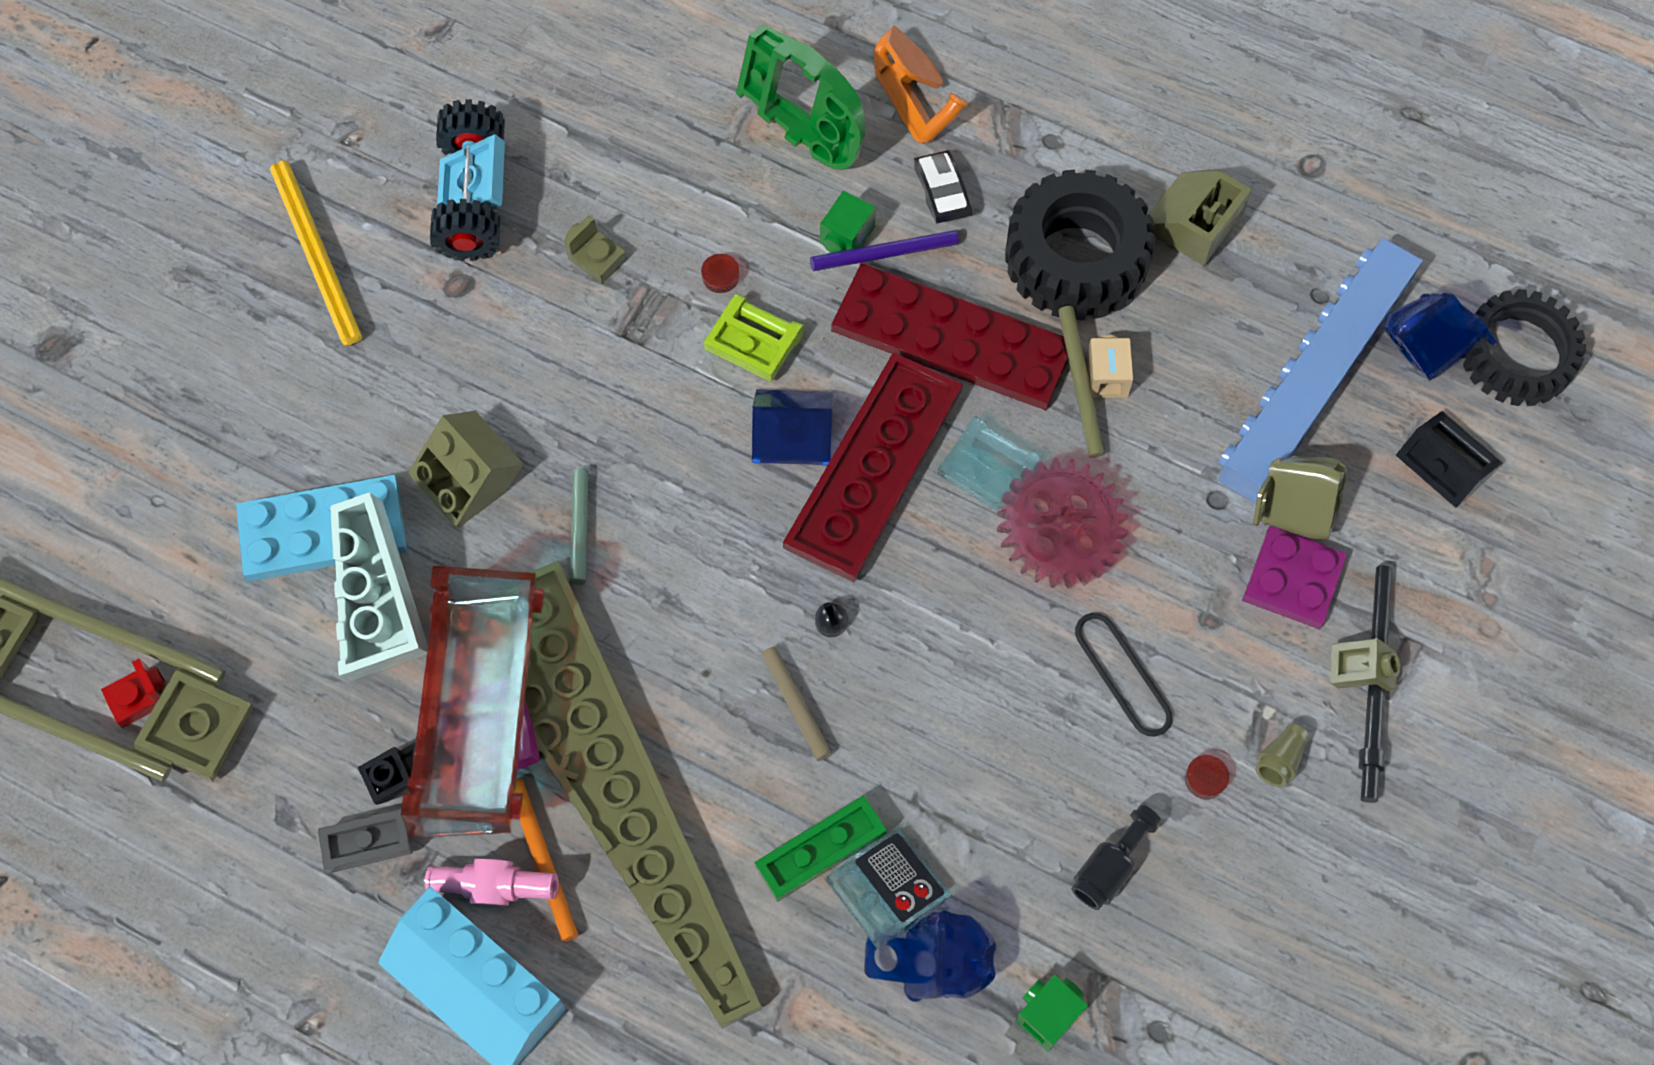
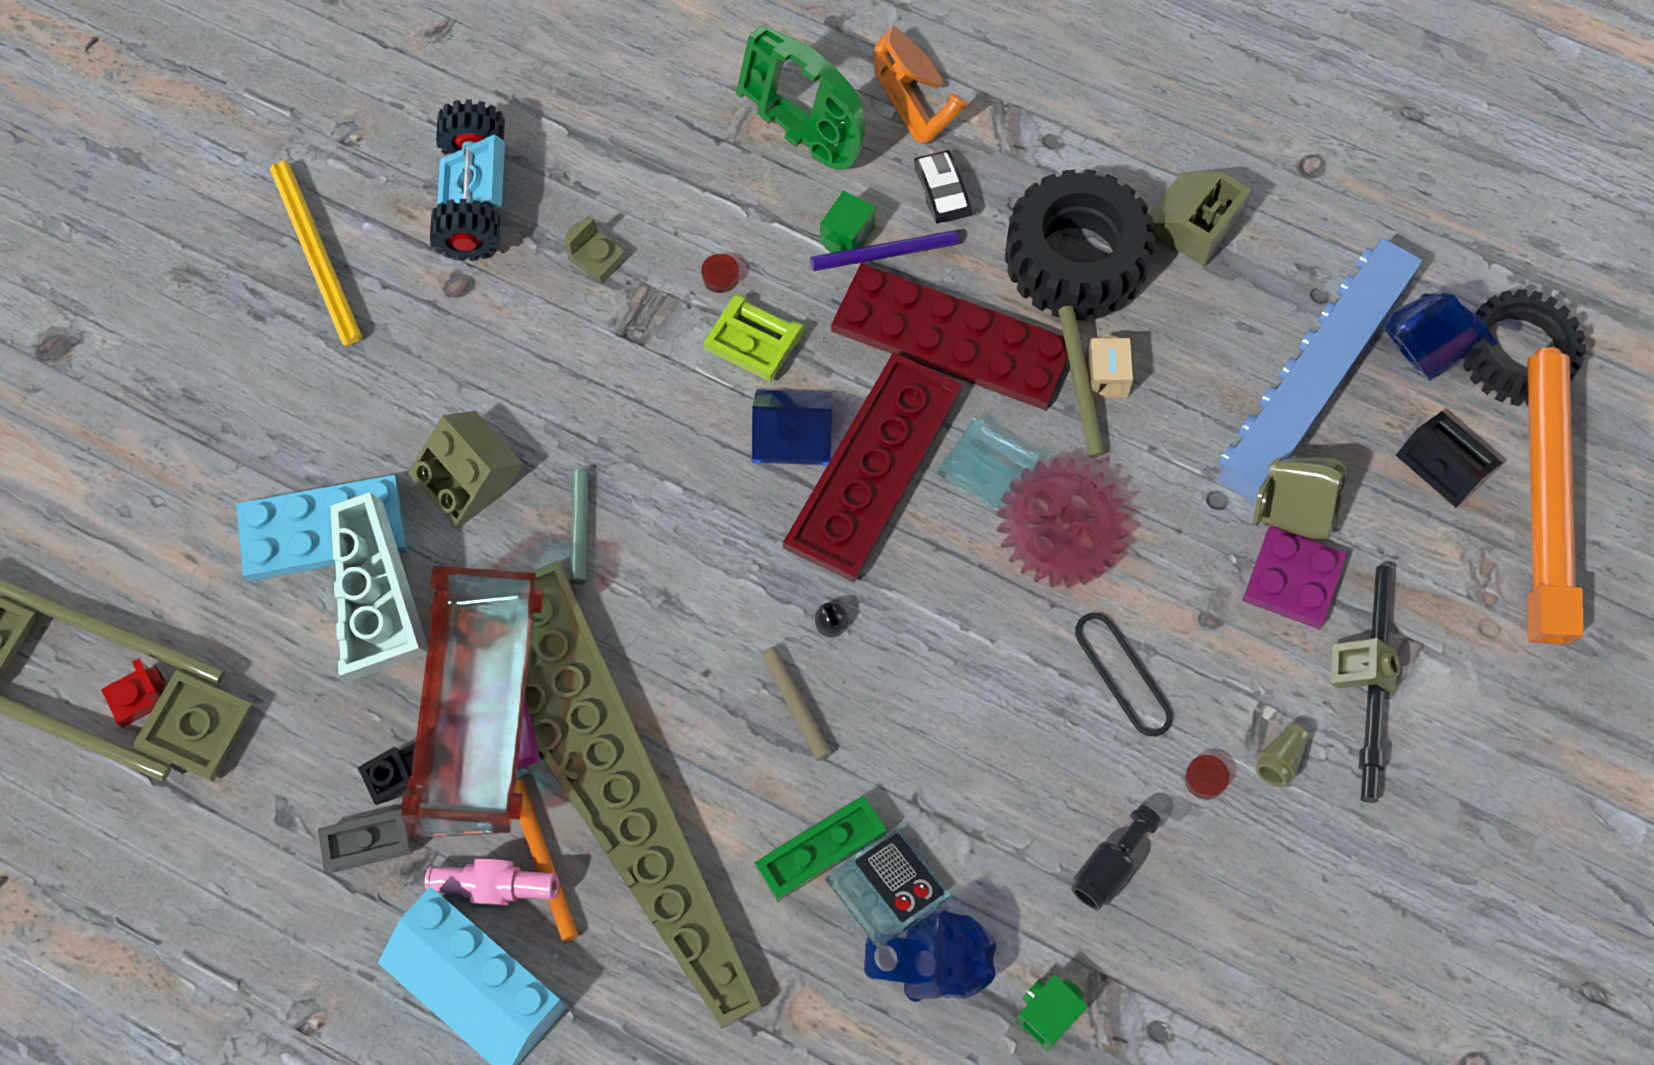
(1555, 602): none -> orange brick

